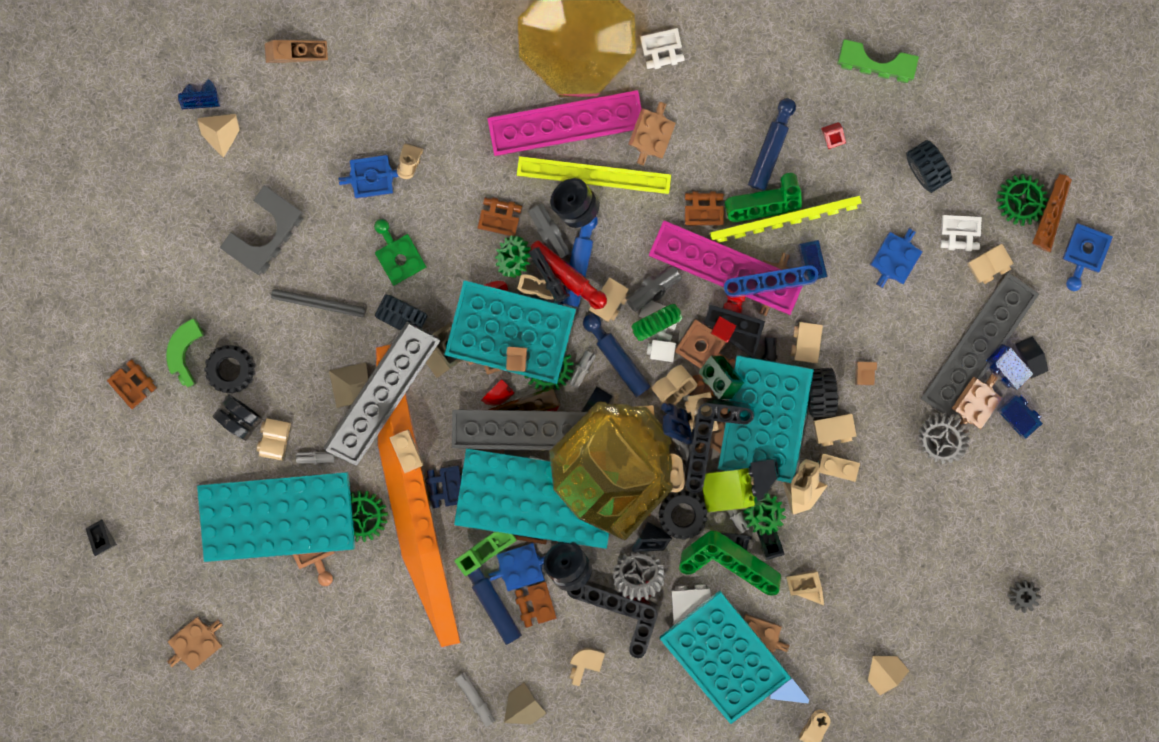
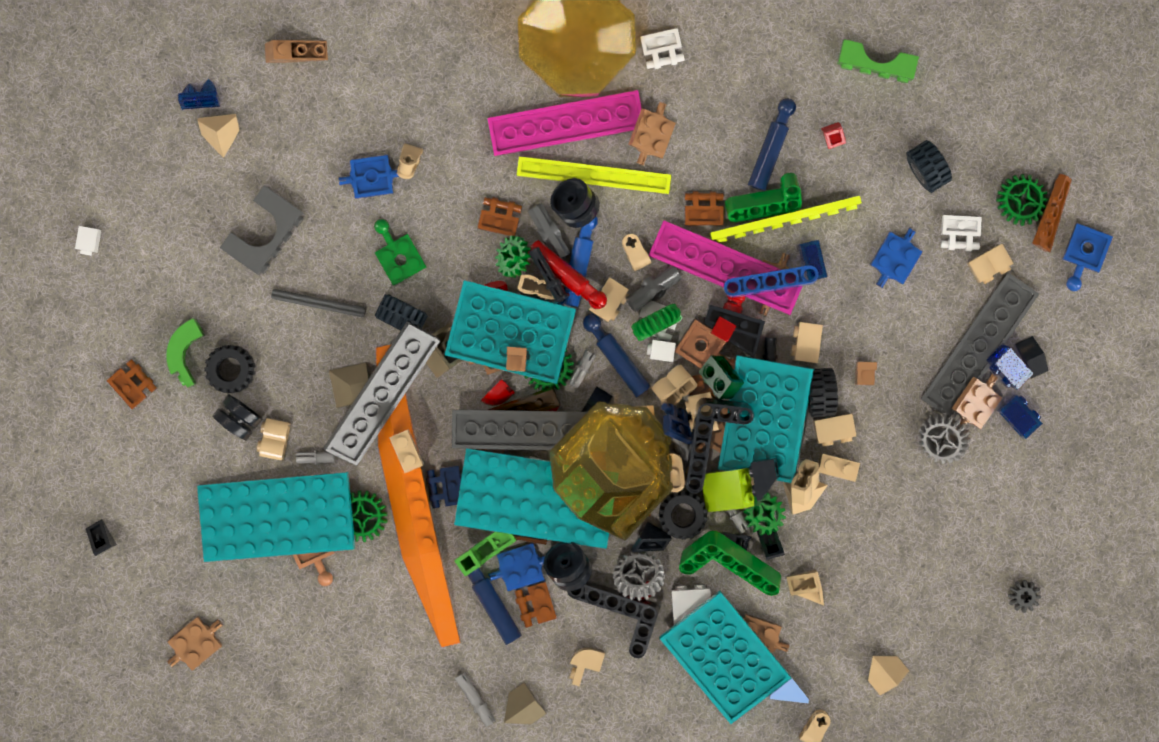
(88, 240): none -> white brick
(637, 256): none -> tan piece

